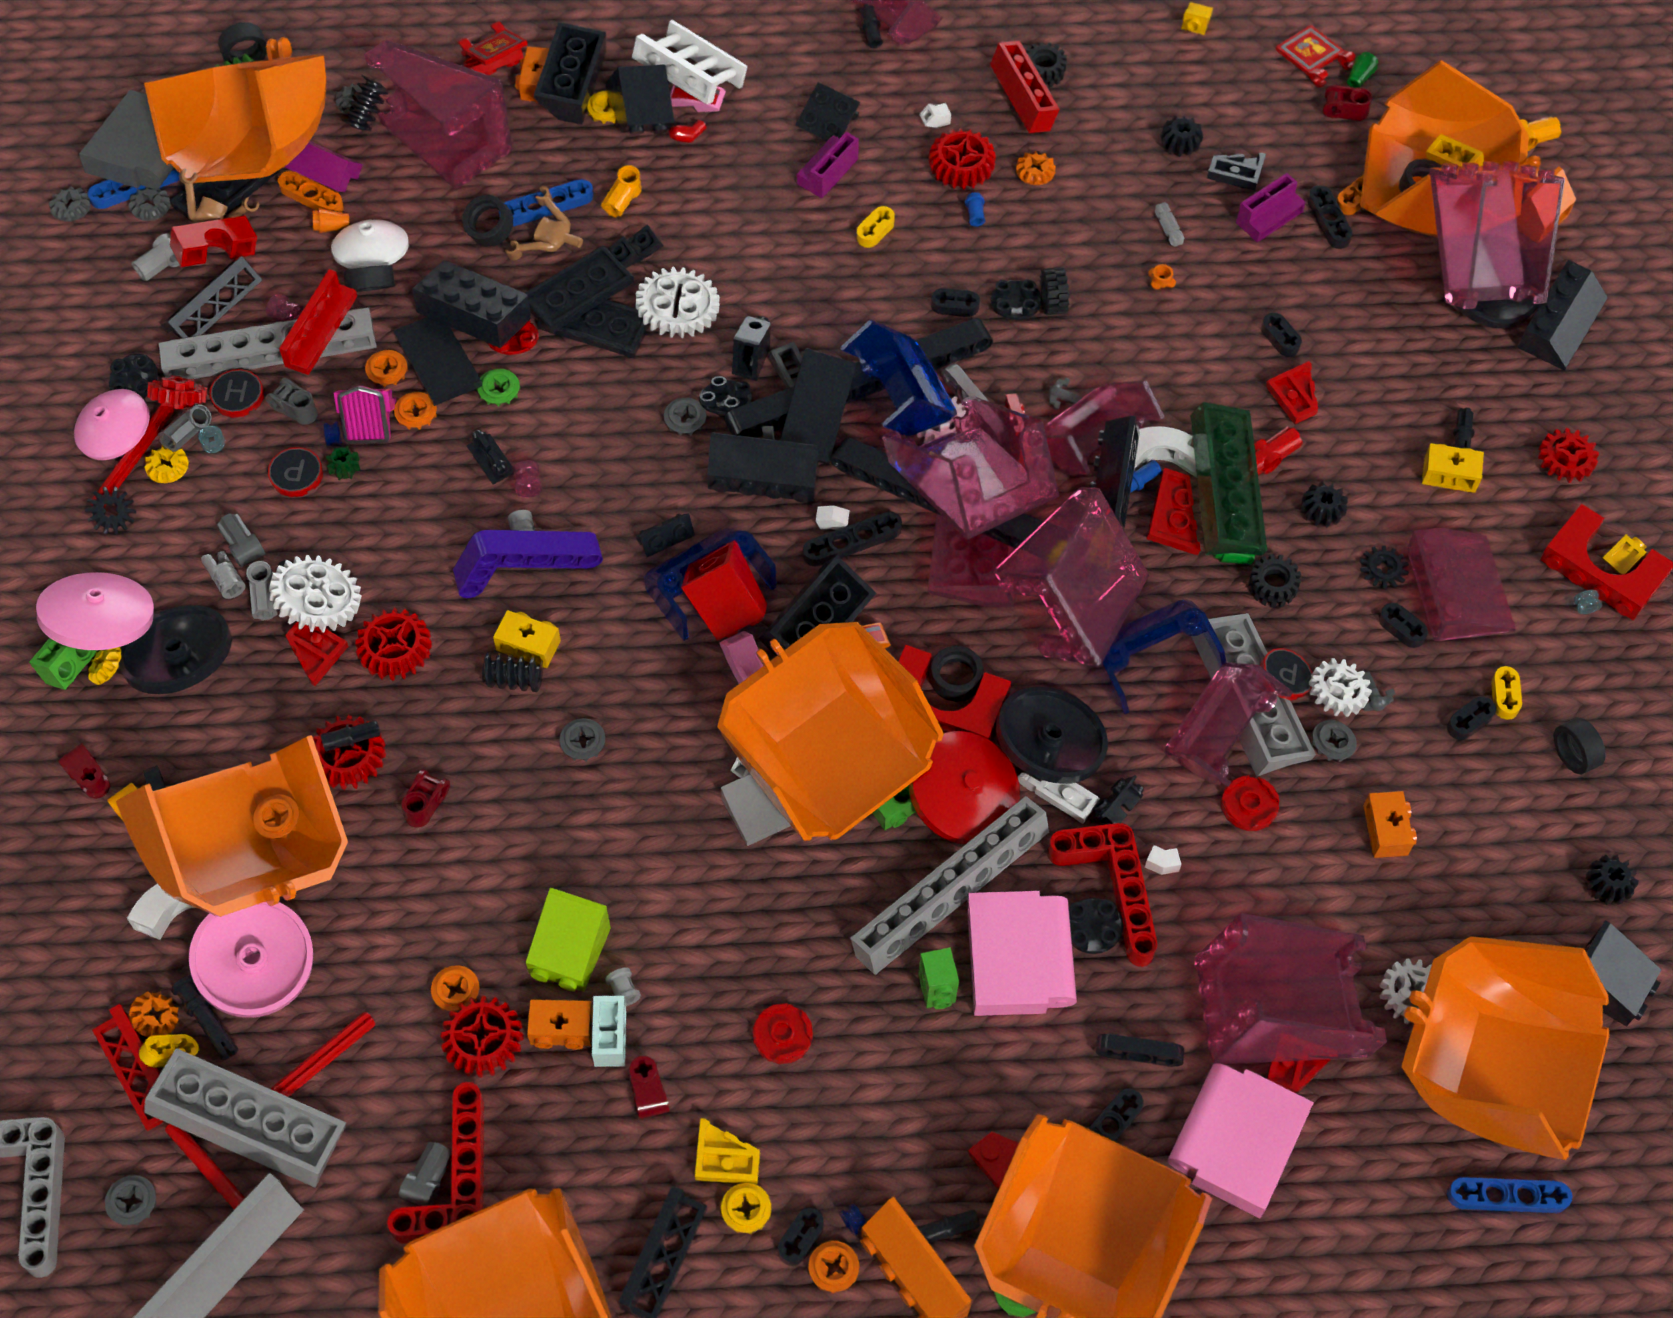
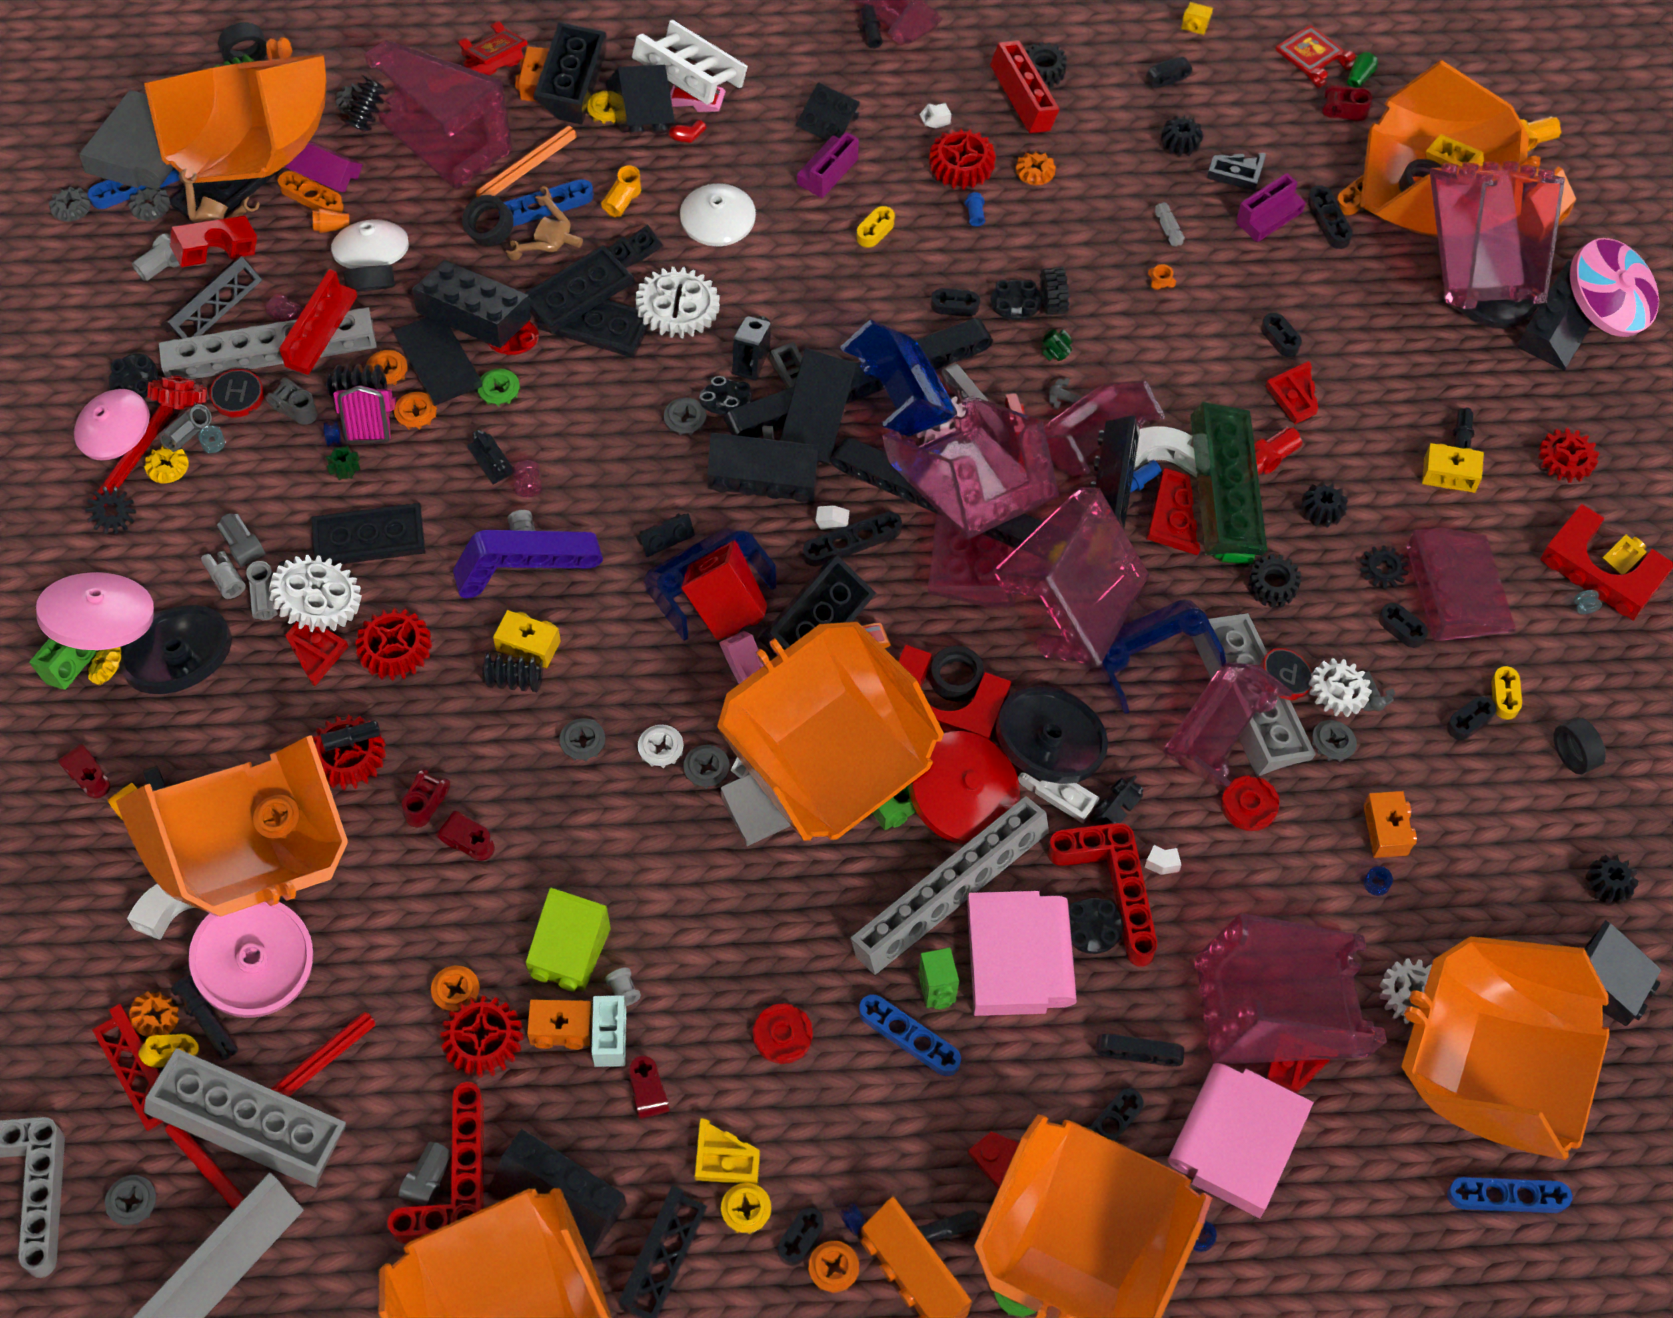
(295, 472): black tile -> none
(348, 378): none -> black piece
(369, 534): none -> black tile
(466, 836): none -> dark red piece
(527, 162): none -> orange axle
(535, 1165): none -> black slope
(656, 735): none -> white gear
(703, 755): none -> dark grey gear
(717, 214): none -> white dish
(906, 1038): none -> blue beam
(1056, 345): none -> dark green gear
(1169, 72): none -> black beam
(1203, 1247): none -> clear blue bush
(1375, 889): none -> clear blue bush
(1614, 287): none -> dish

